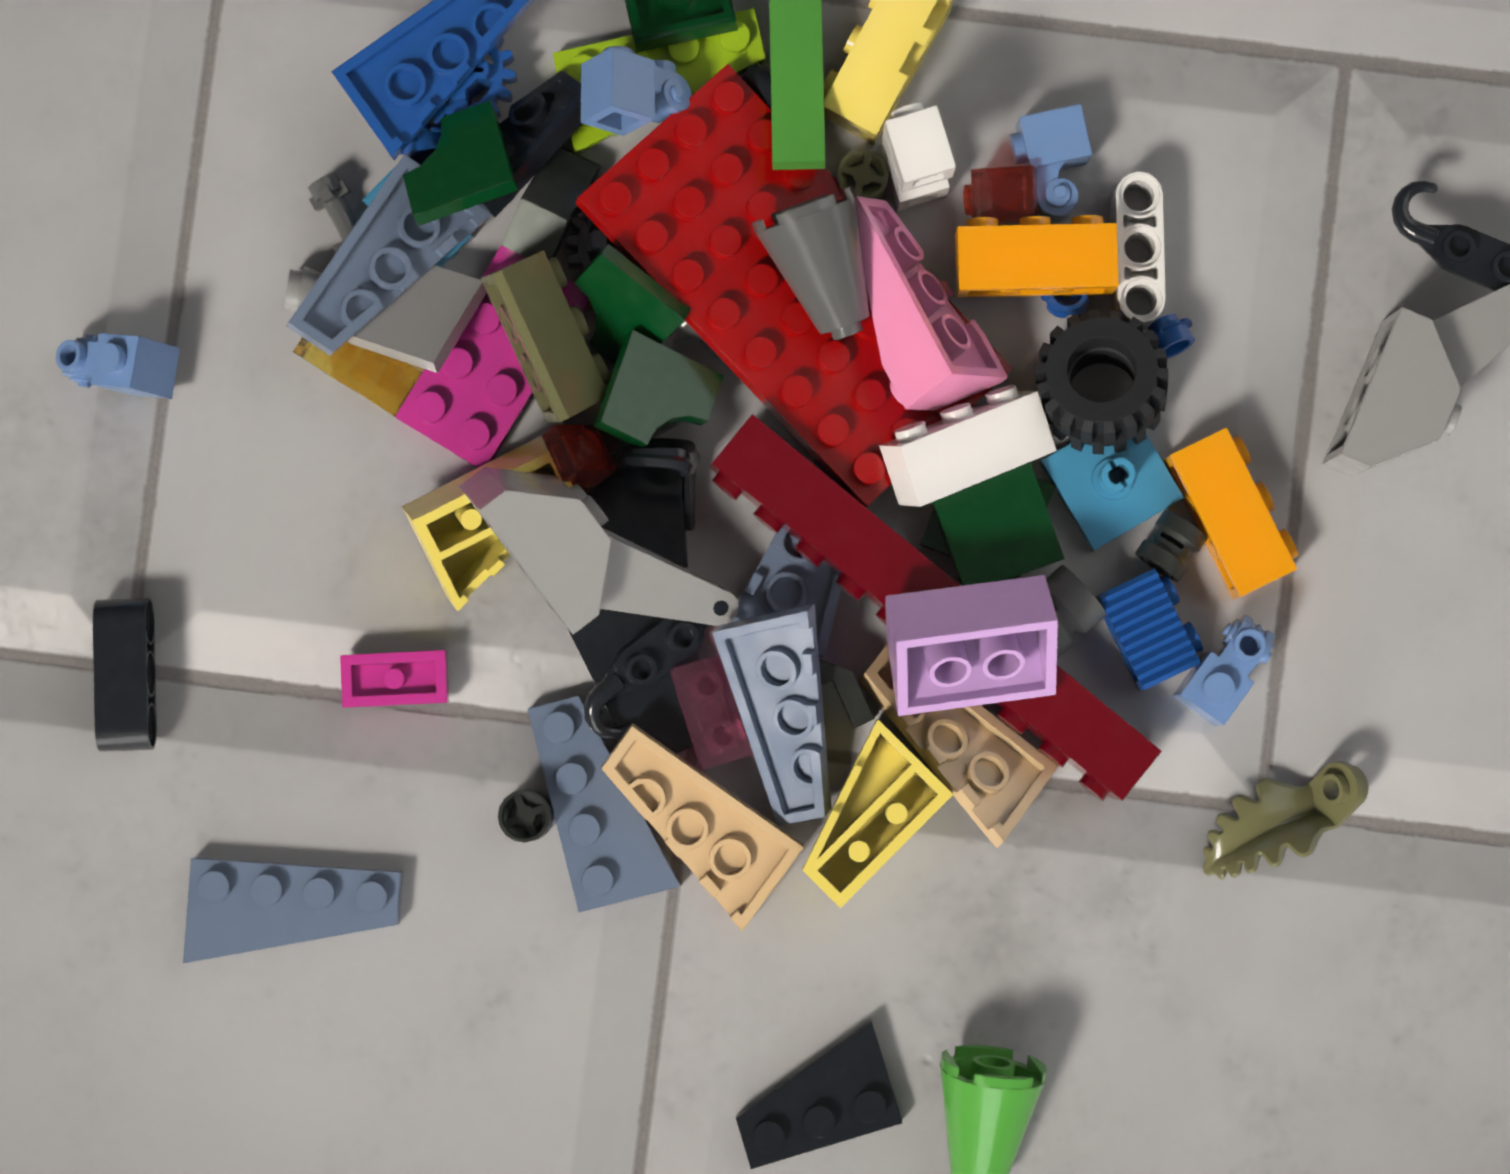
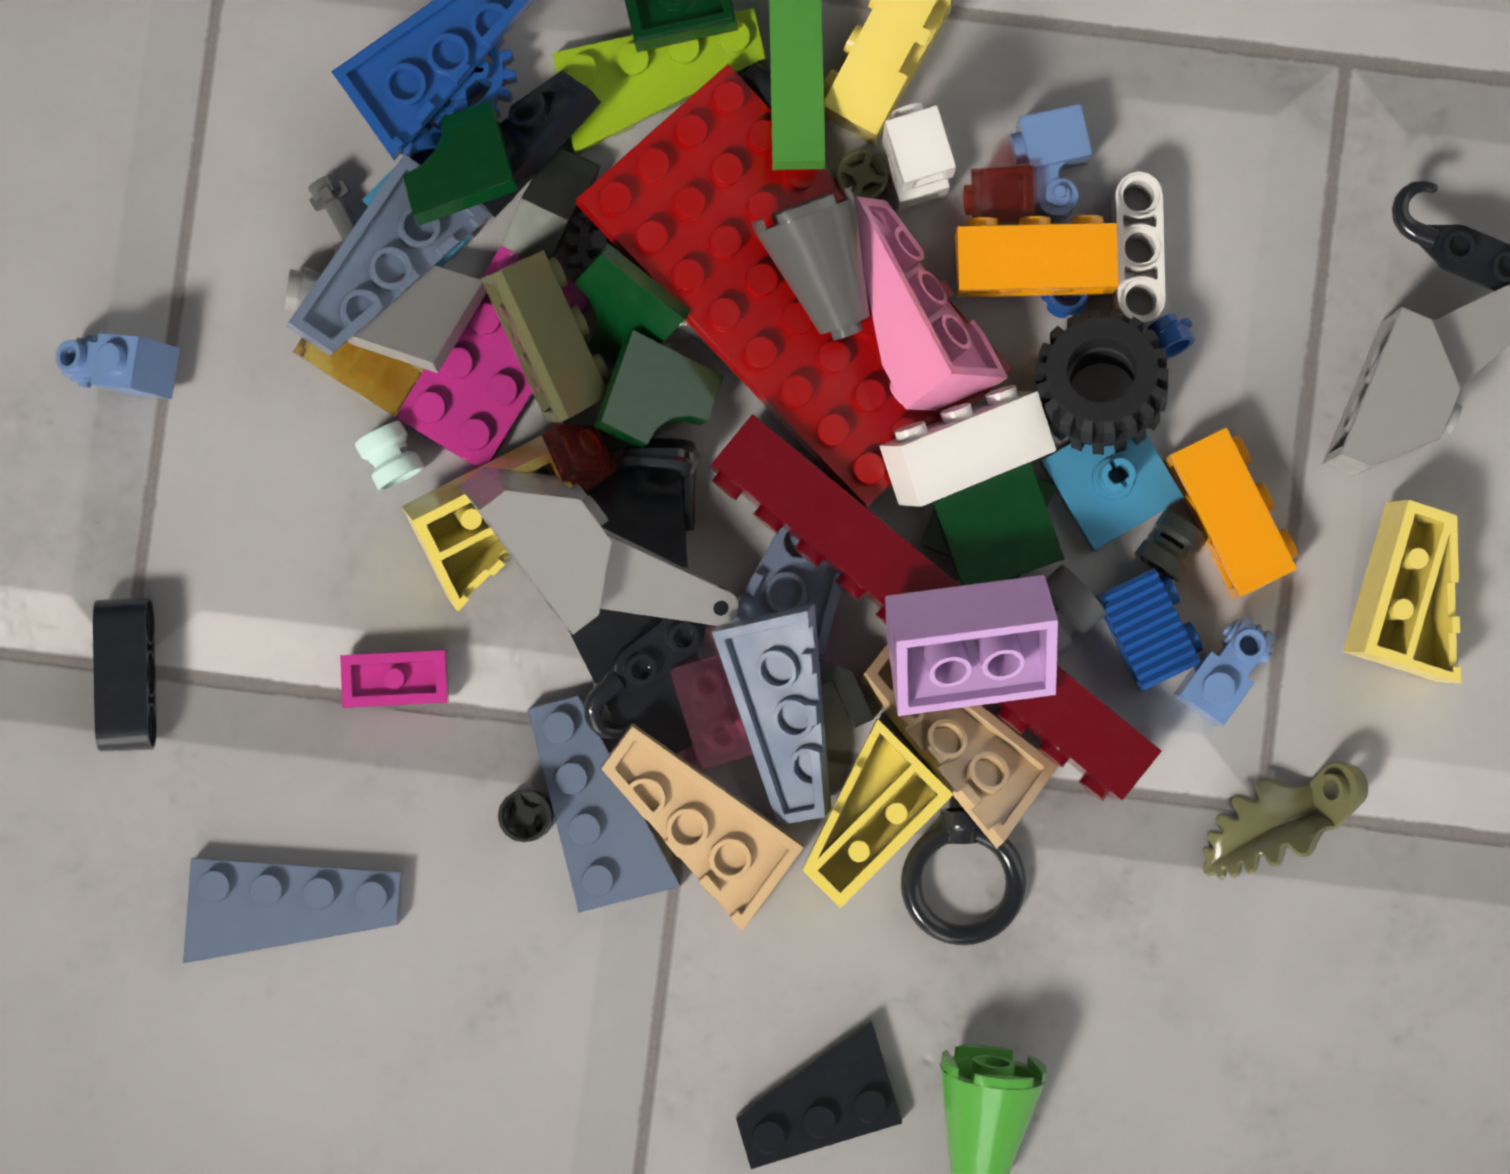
(389, 455): none -> light aqua wheel
(629, 90): medium blue brick -> none
(960, 828): none -> black piece
(1408, 594): none -> light yellow wedge

